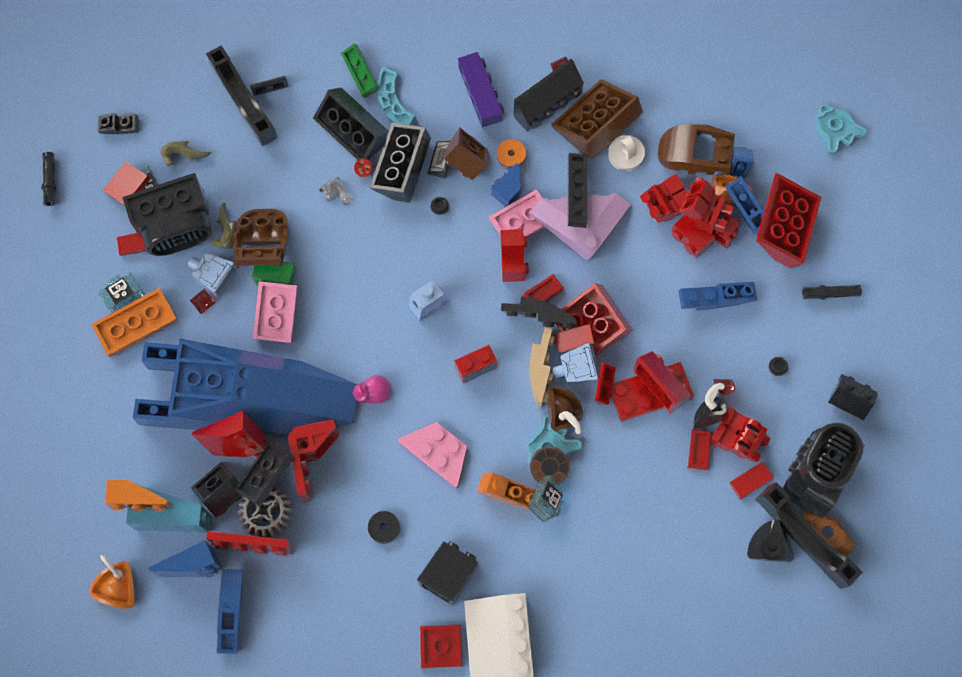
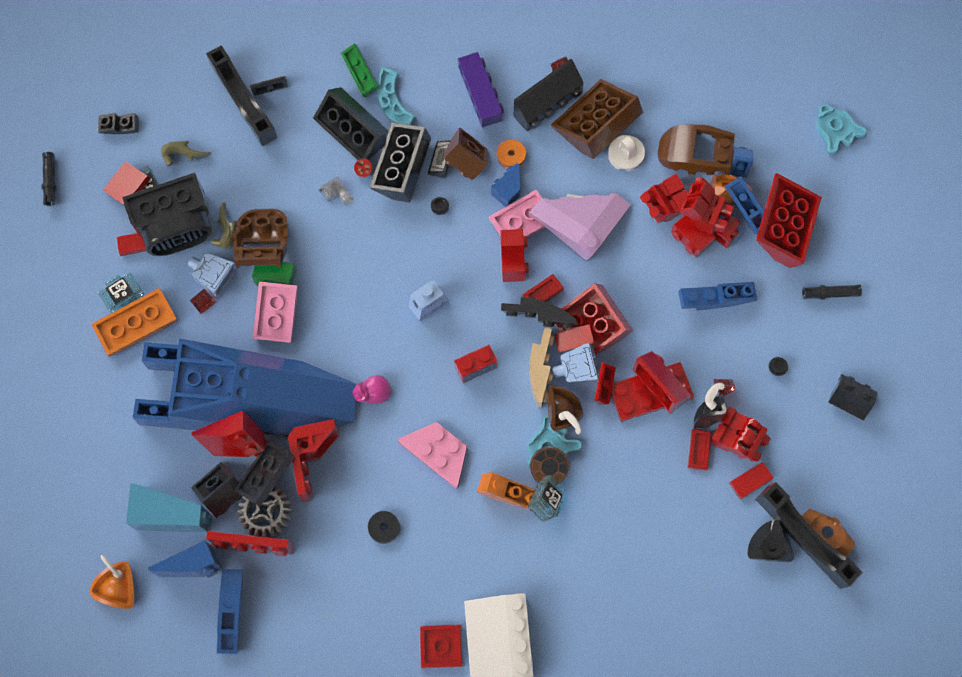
(126, 494): orange slope -> none
(448, 572): black slope -> none
(577, 190): black plate -> none
(814, 476): black brick -> none

